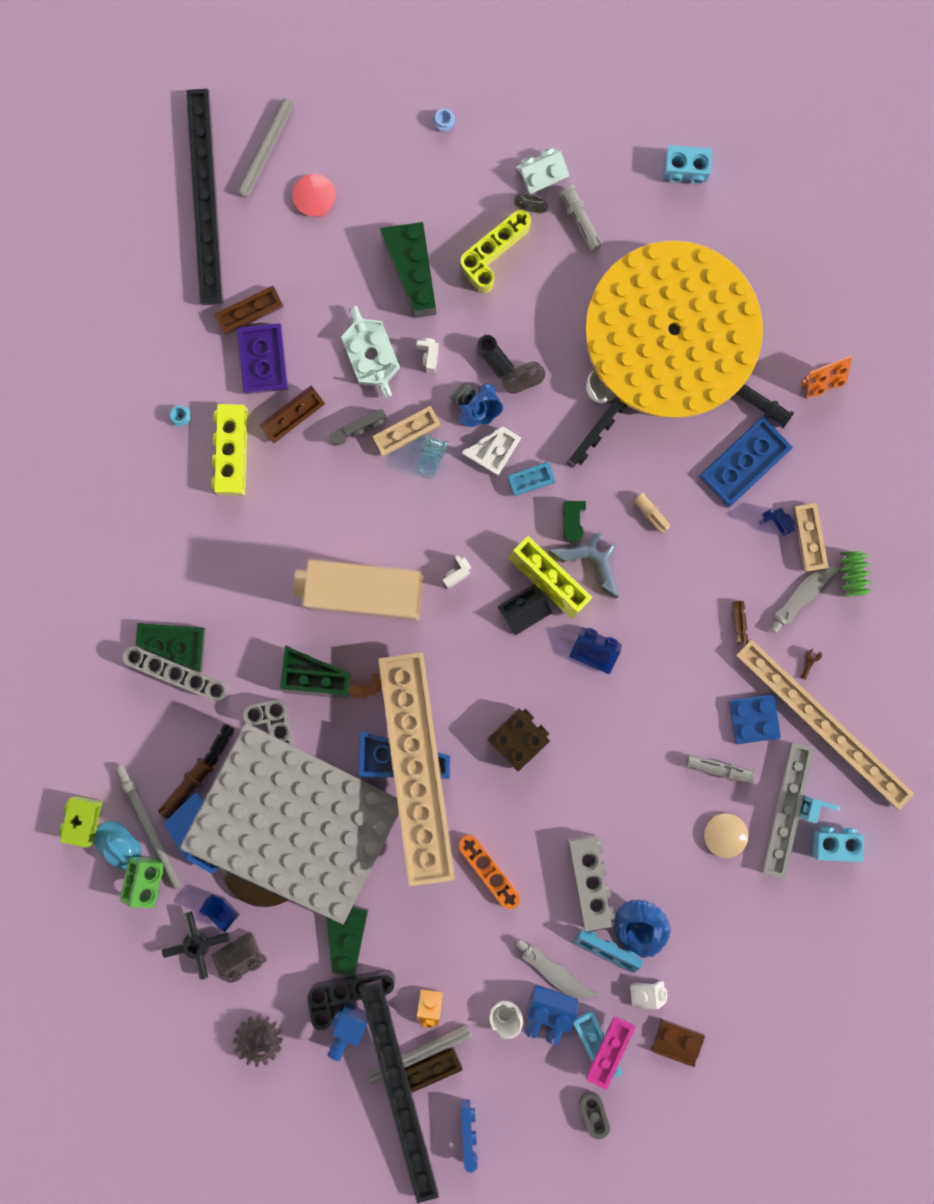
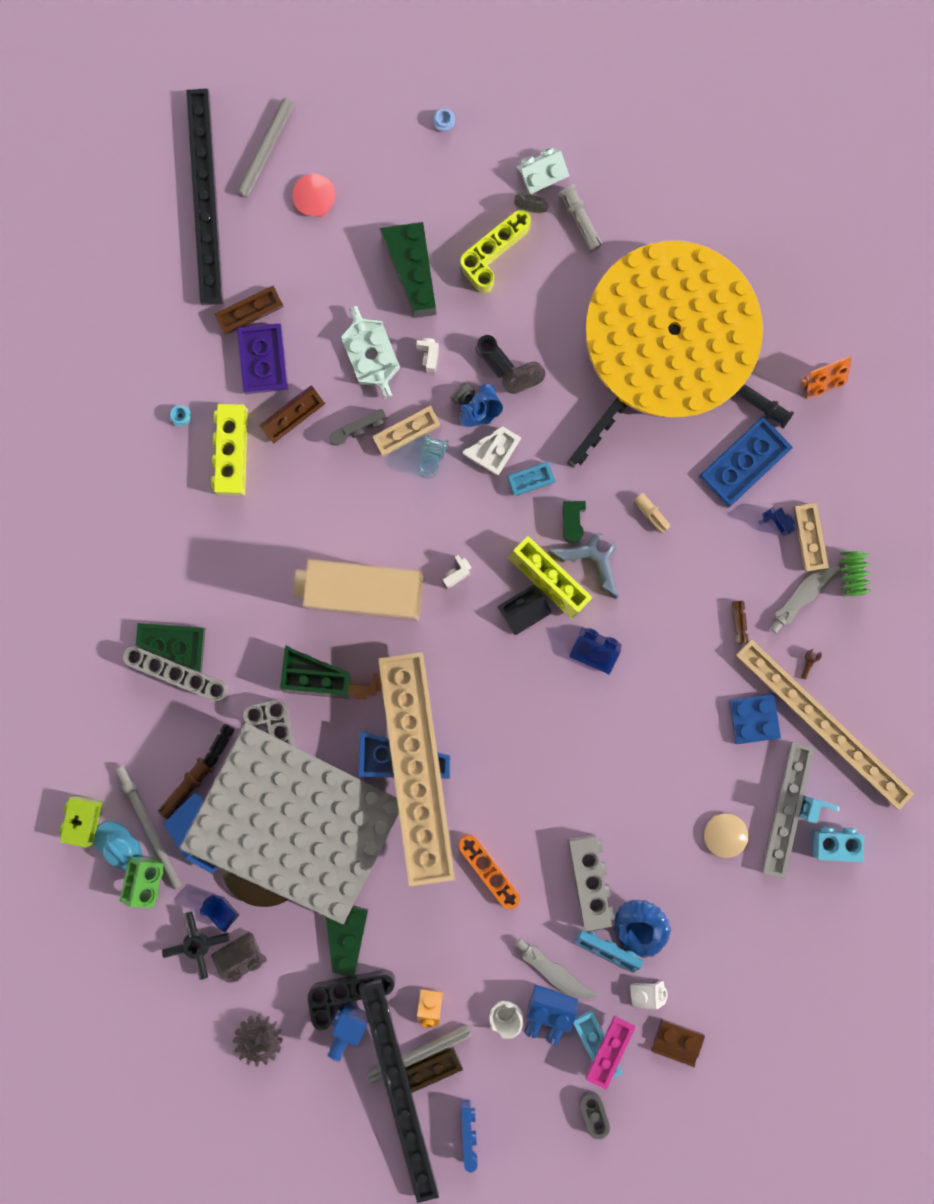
(519, 738): dark brown brick -> none
(597, 390): white hair -> none
(687, 157): medium azure brick -> none
(728, 771): light grey pin -> none

